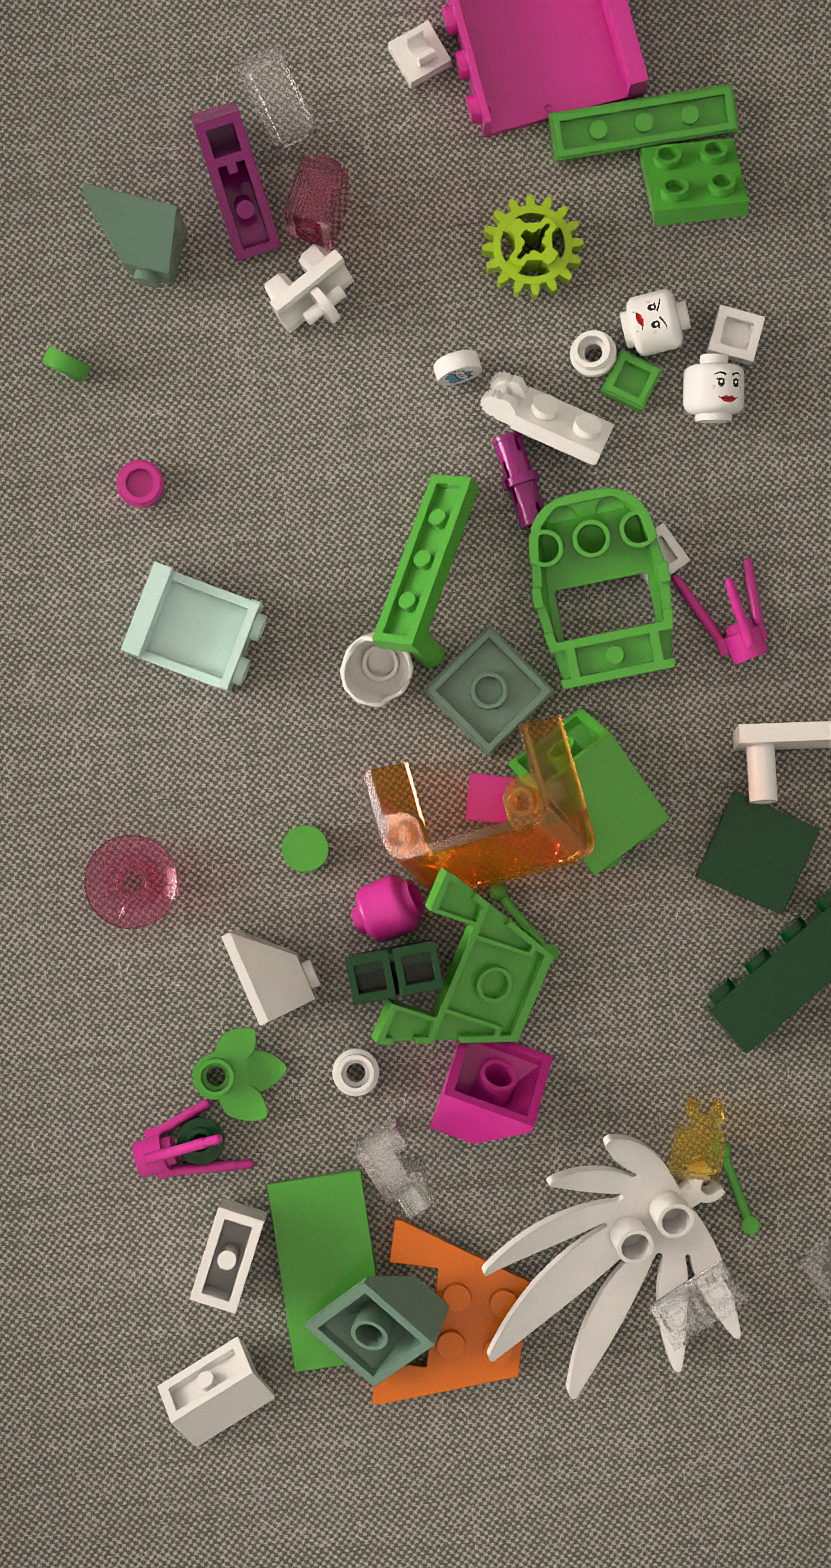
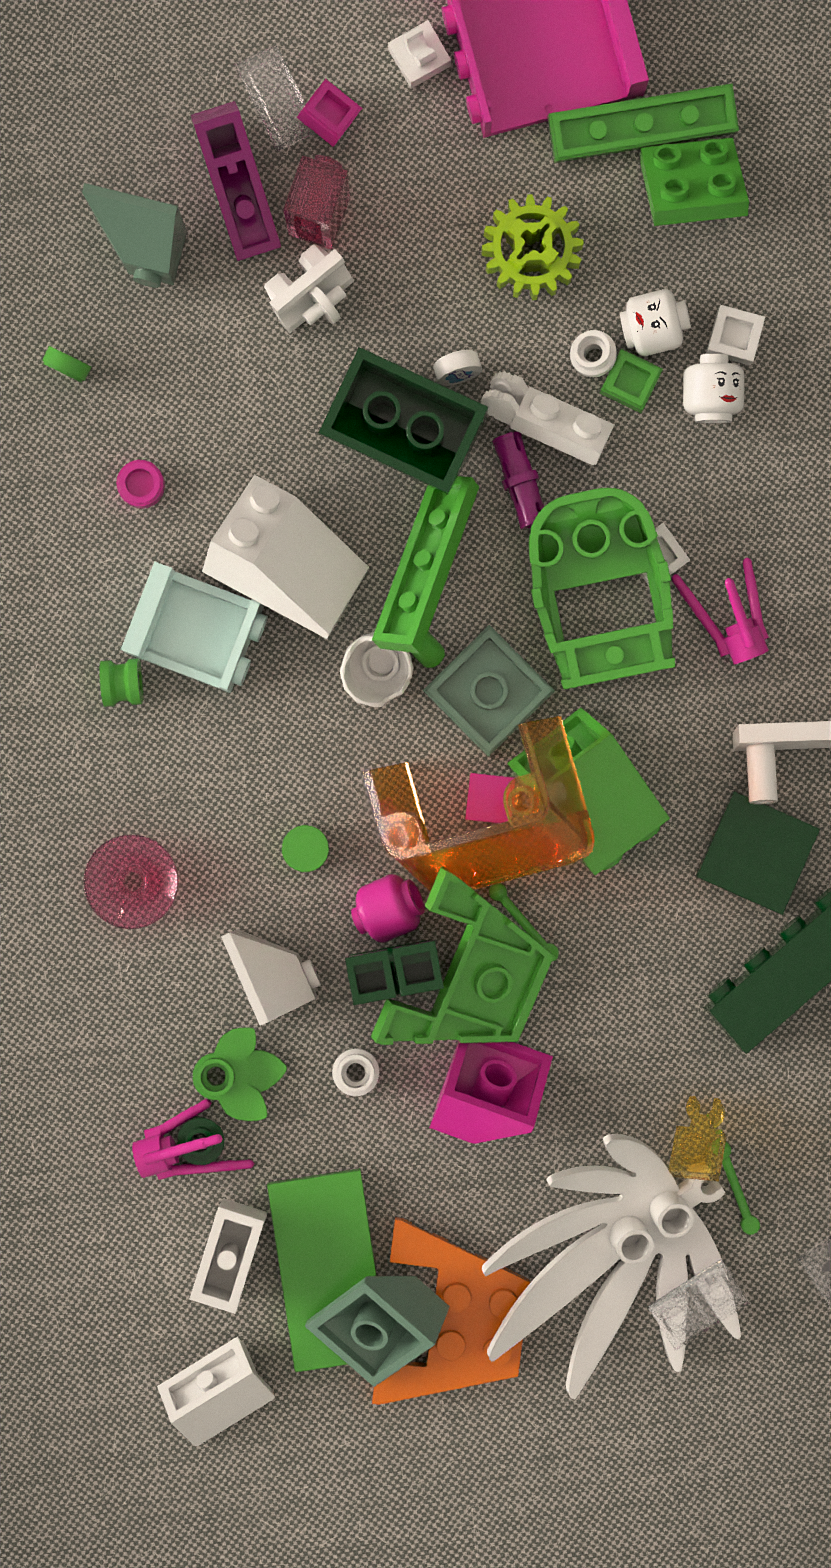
(121, 682): none -> bright green wheel
(284, 558): none -> white slope
(329, 112): none -> dark pink tile
(390, 1170): clear hips -> none
(404, 420): none -> dark green slope

